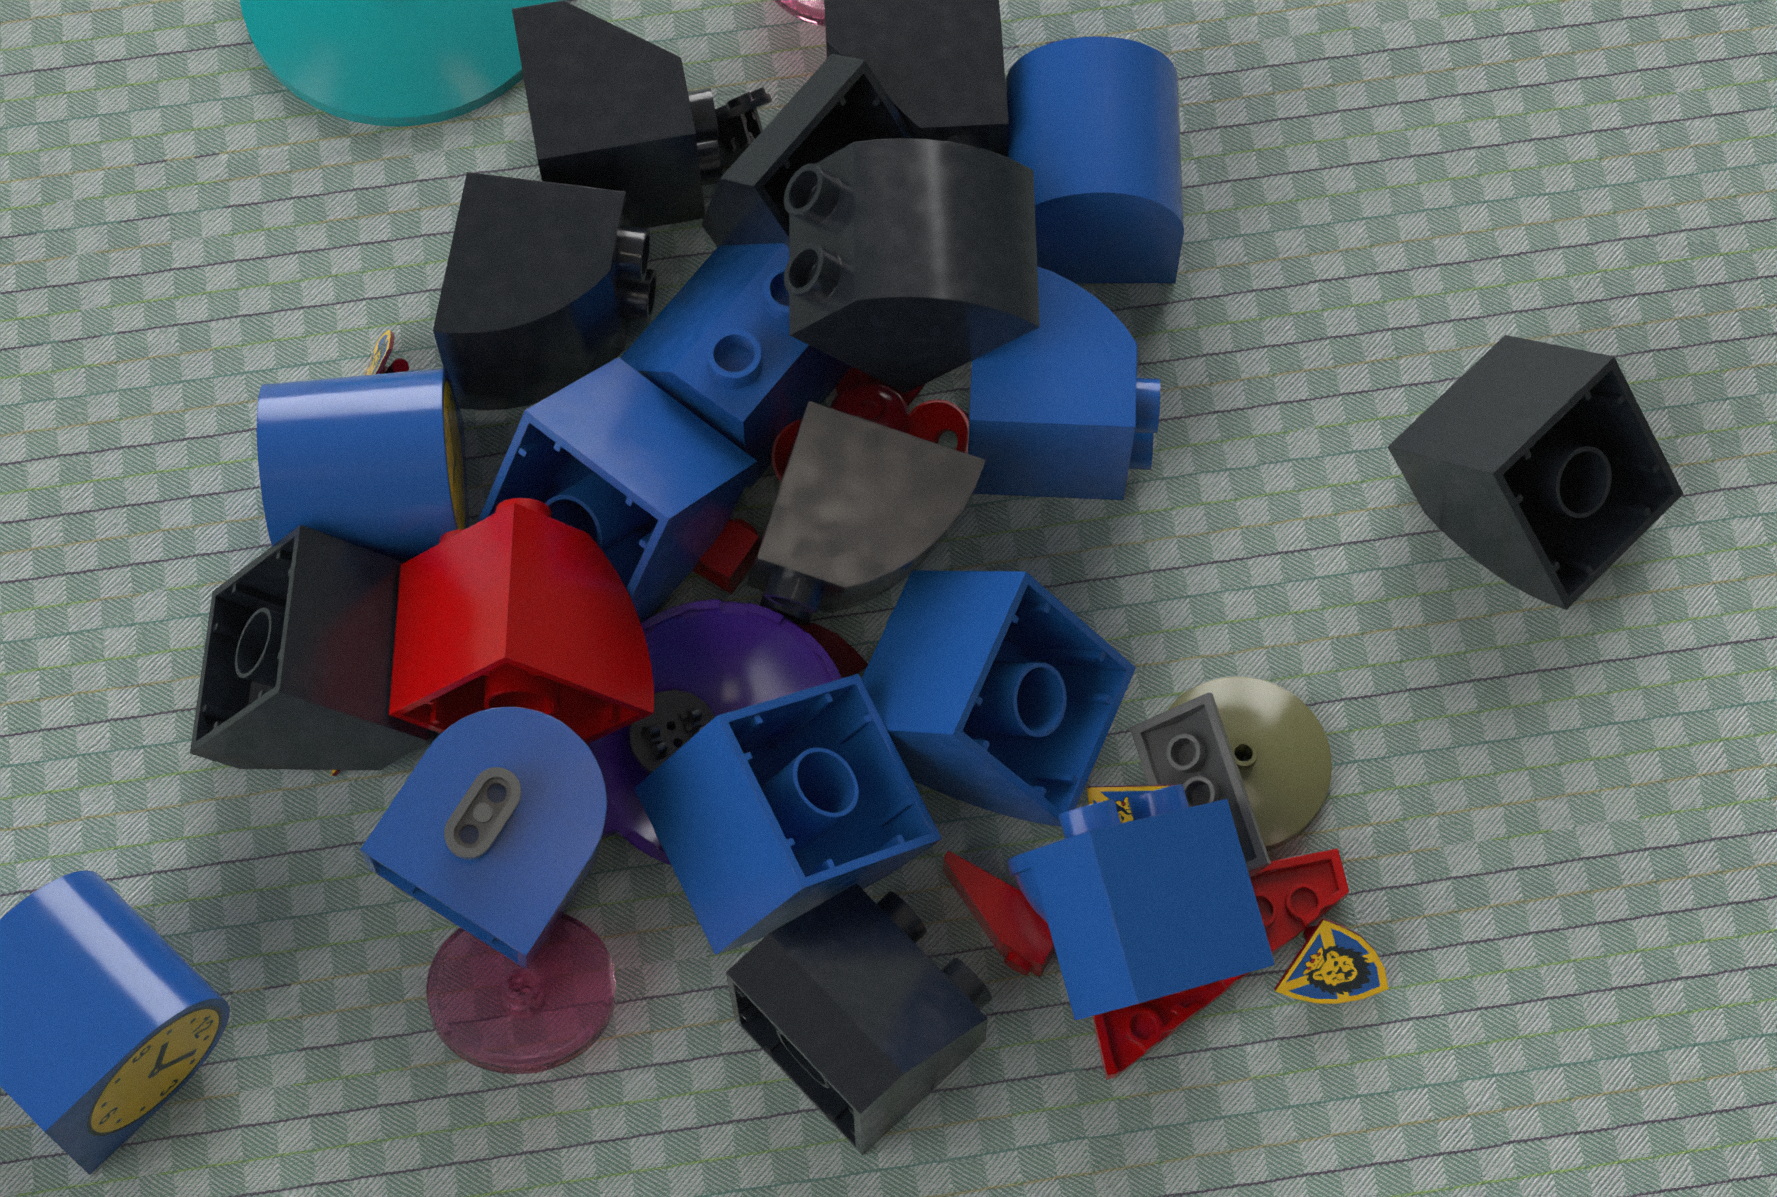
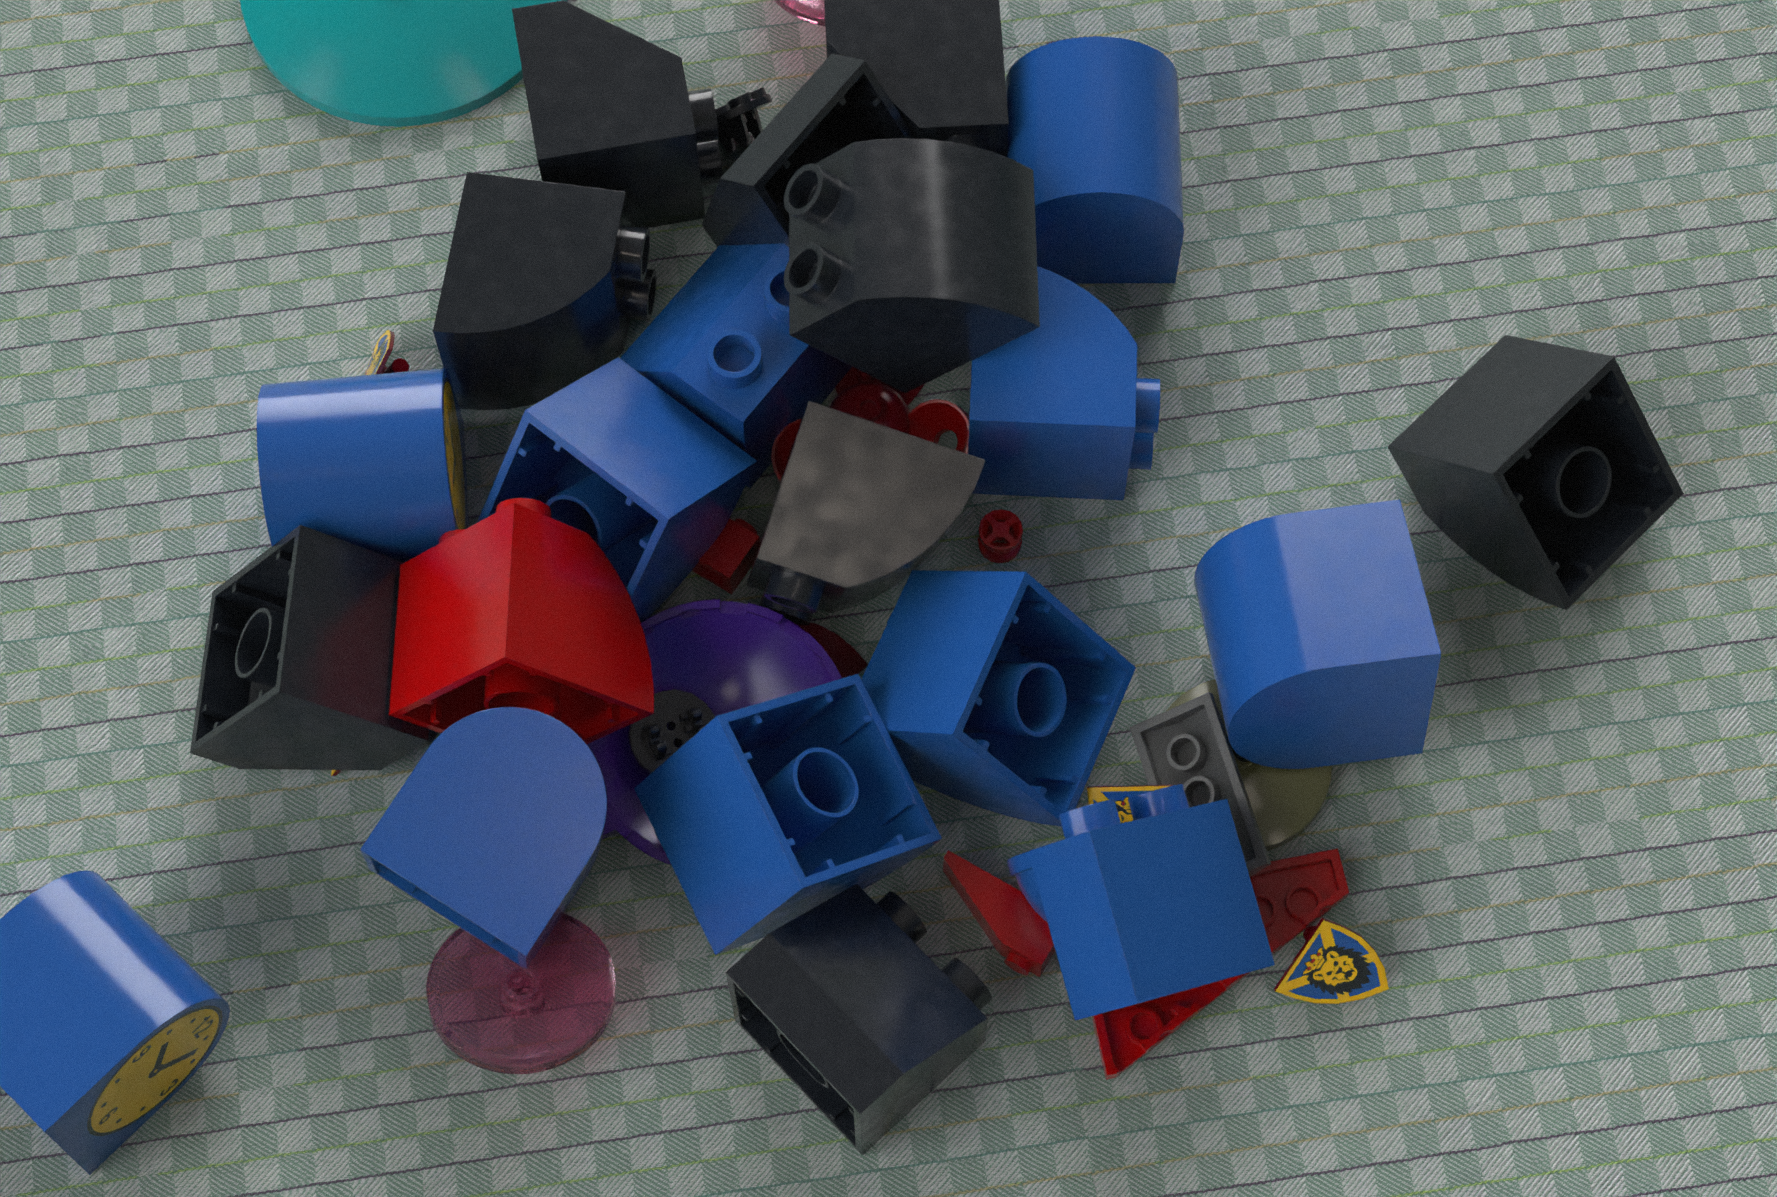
(482, 814): dark grey plate -> none
(1000, 526): none -> red wheel
(1320, 637): none -> blue brick

